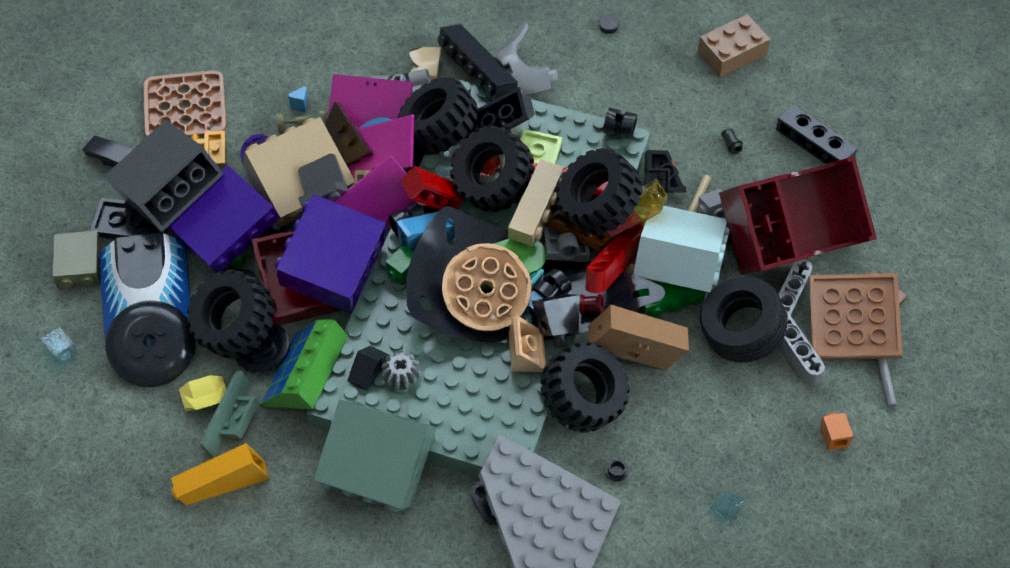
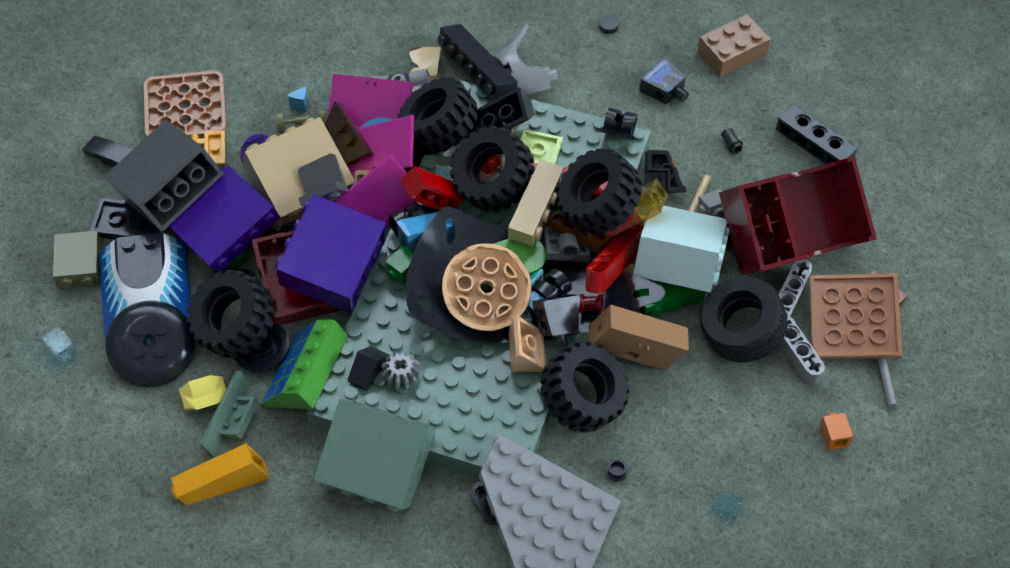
(664, 83): none -> torso

